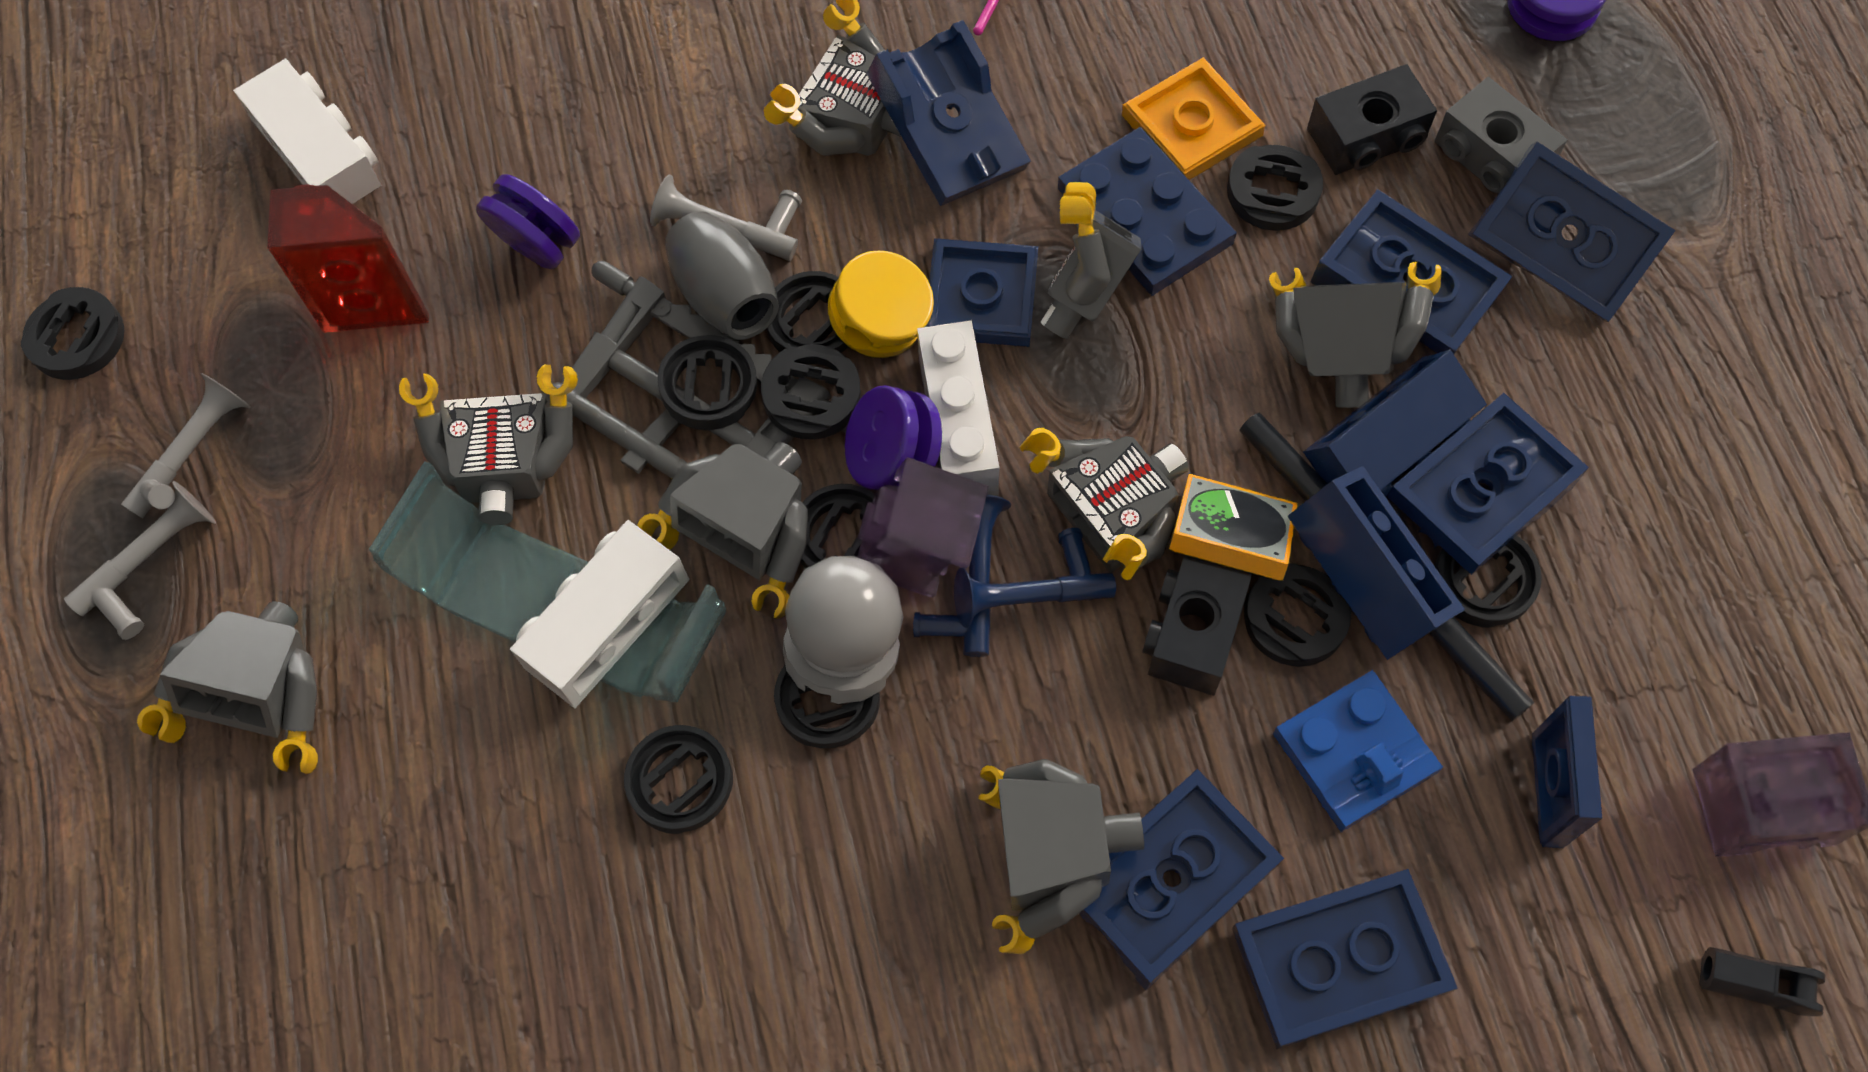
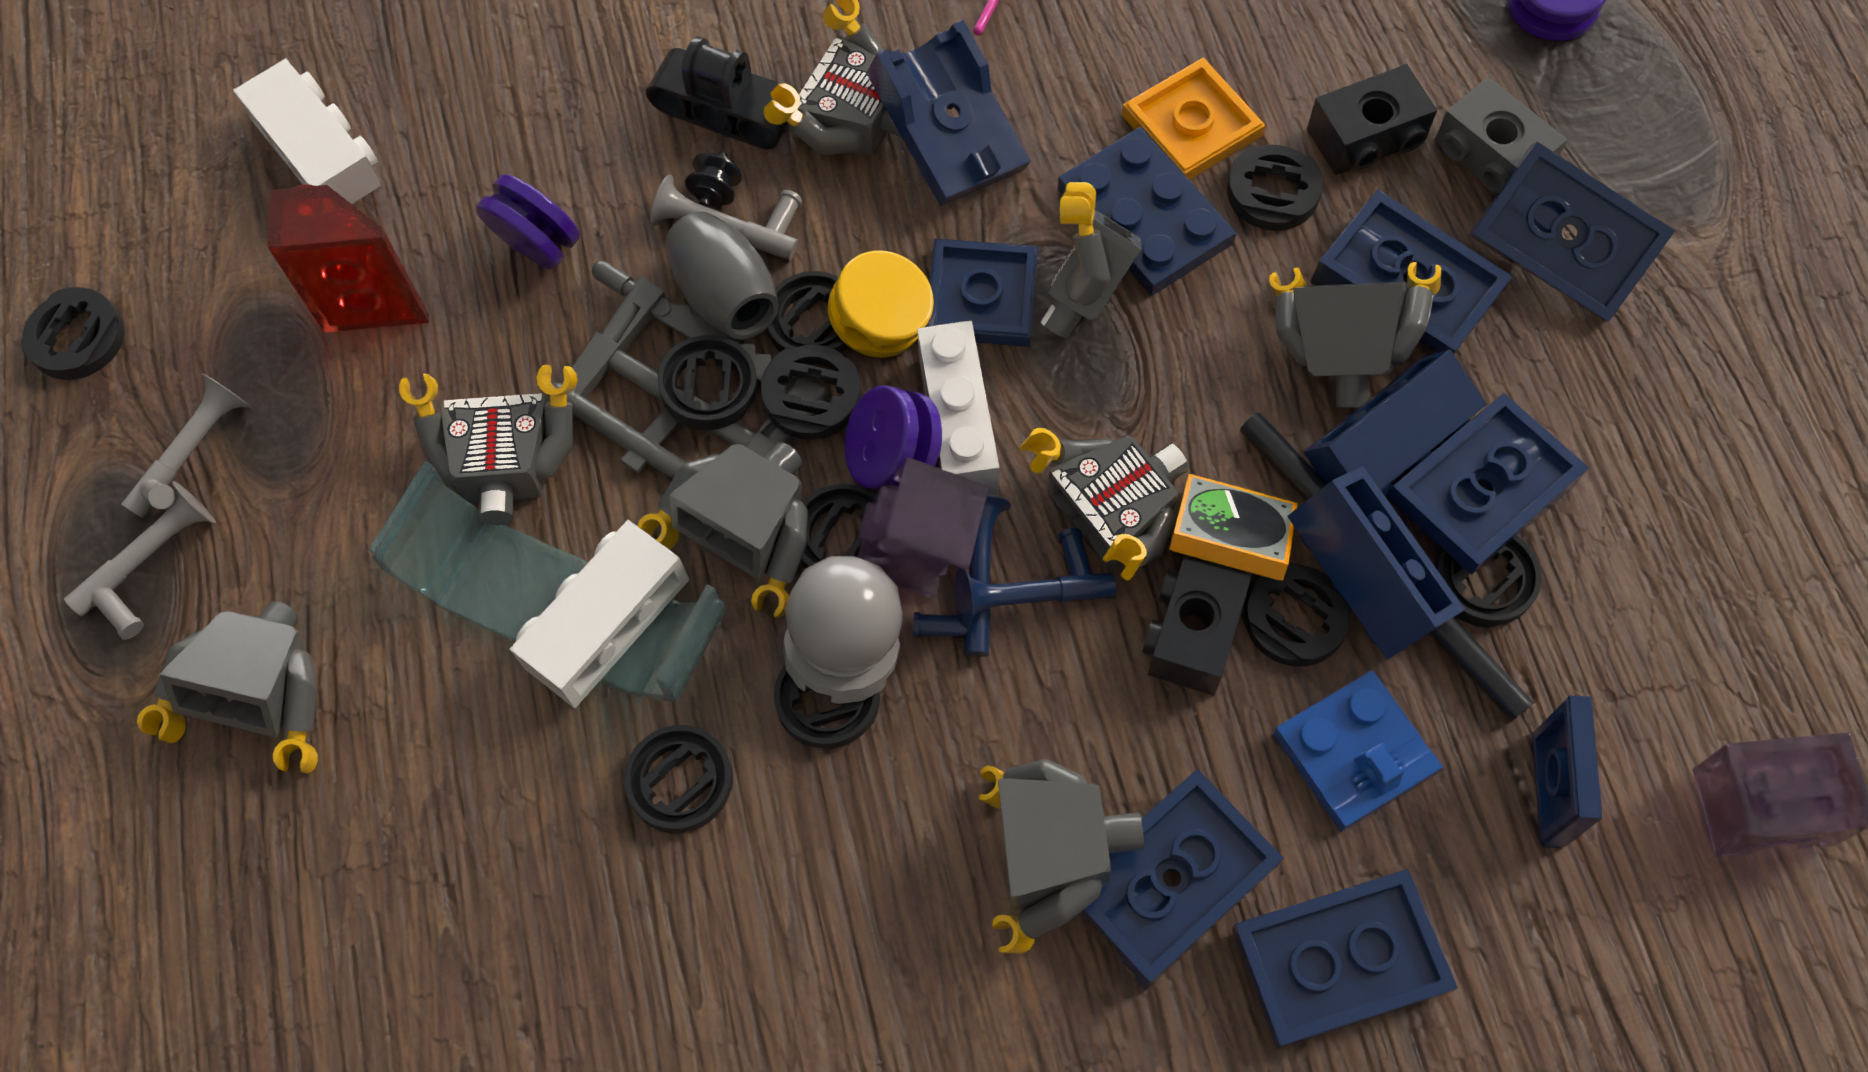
(713, 179): none -> black wheel
(716, 93): none -> black piece
(1759, 981): black bar -> none

